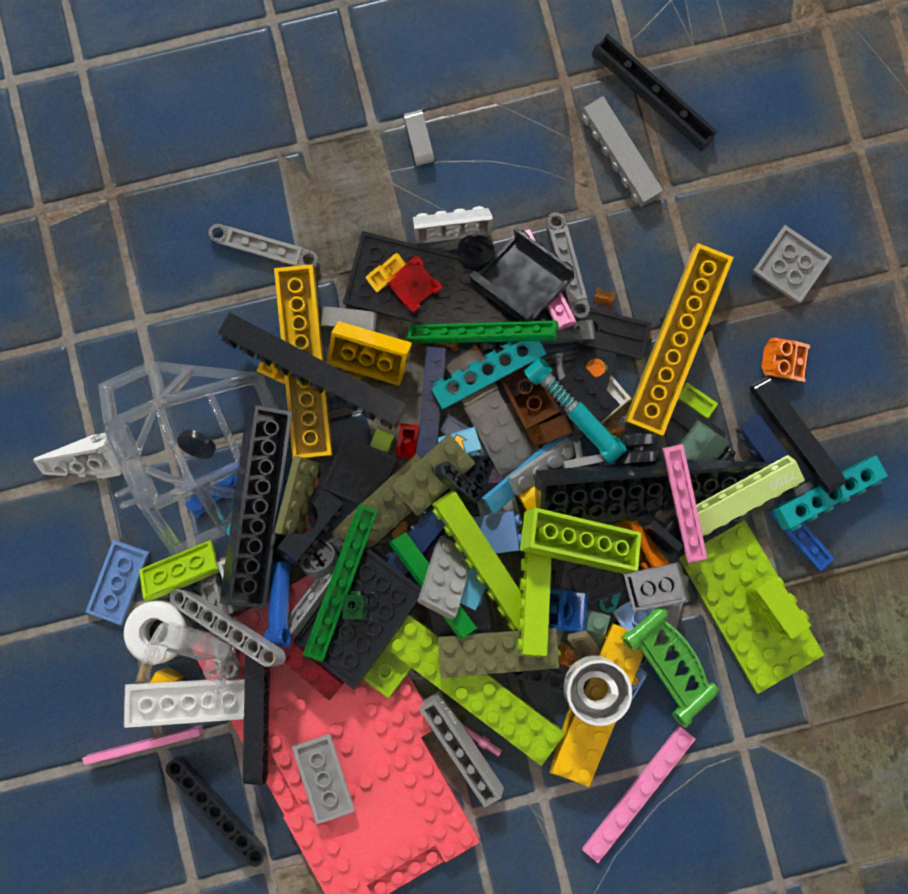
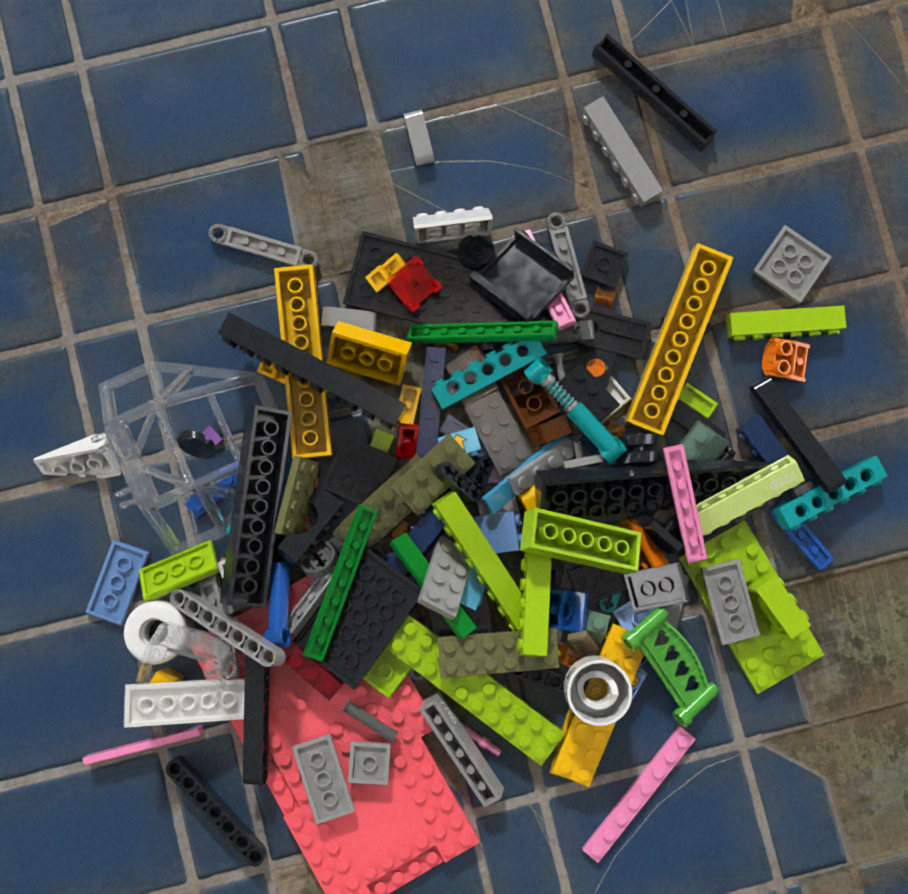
(210, 433): none -> medium lavender tile
(355, 606): dark green brick -> none
(369, 721): none -> dark grey pin
(369, 762): none -> light grey plate
(410, 396): none -> yellow plate
(603, 264): none -> black plate
(730, 601): none -> light grey plate
(786, 322): none -> lime brick

